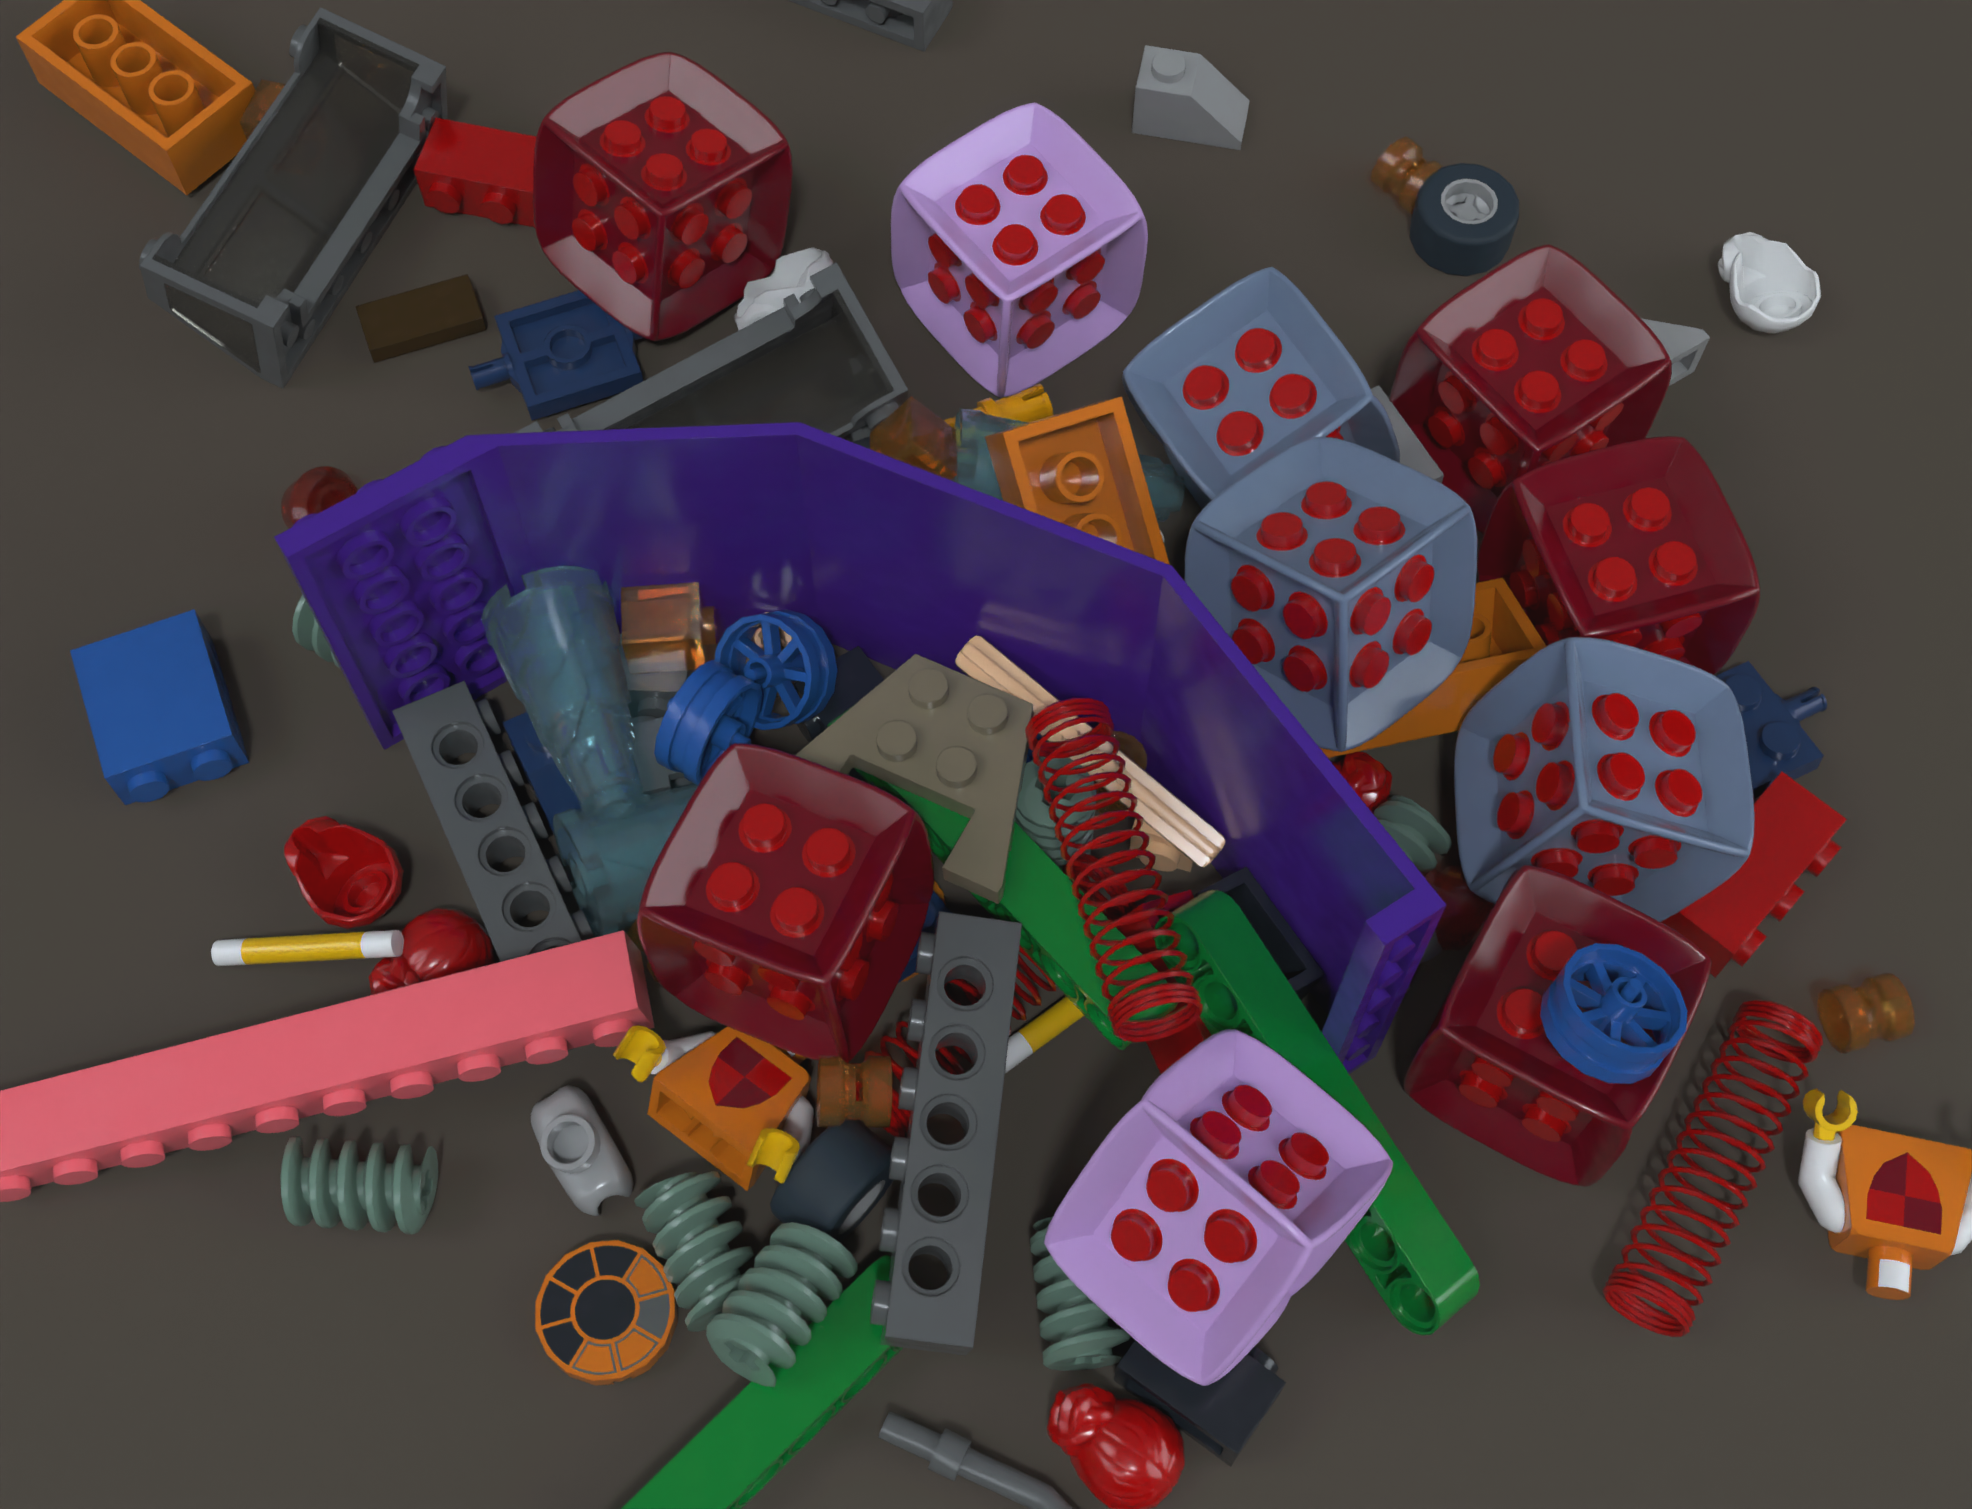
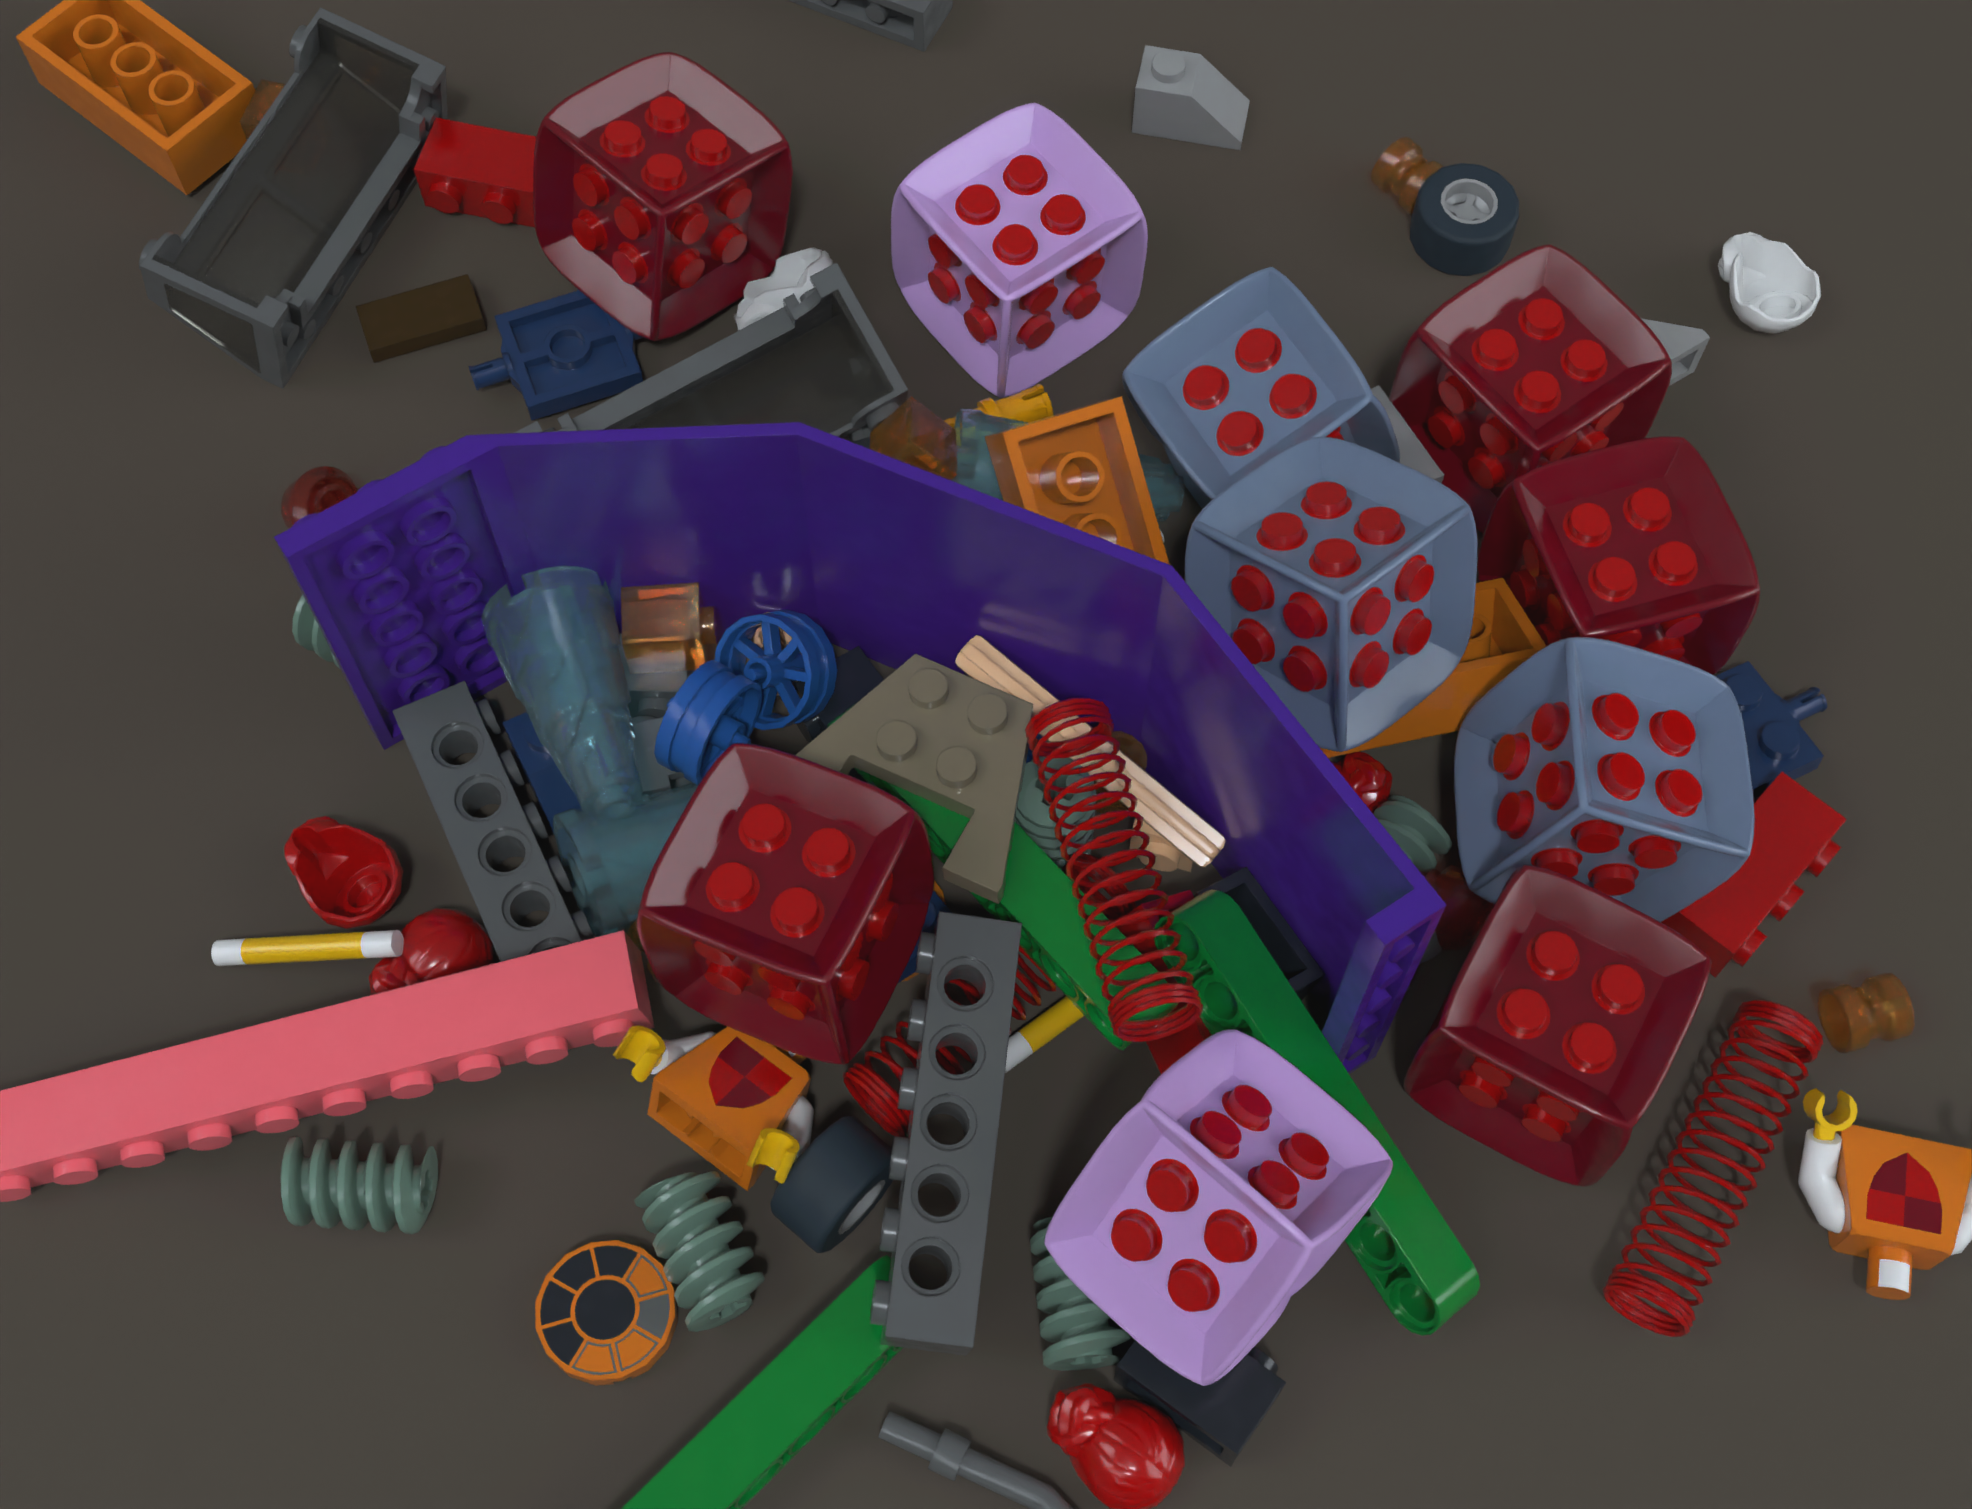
(159, 708): blue brick -> none
(580, 1149): light grey piece -> none
(774, 1298): sand green piece -> none
(838, 1091): clear orange wheel -> none
(1624, 998): blue wheel -> none

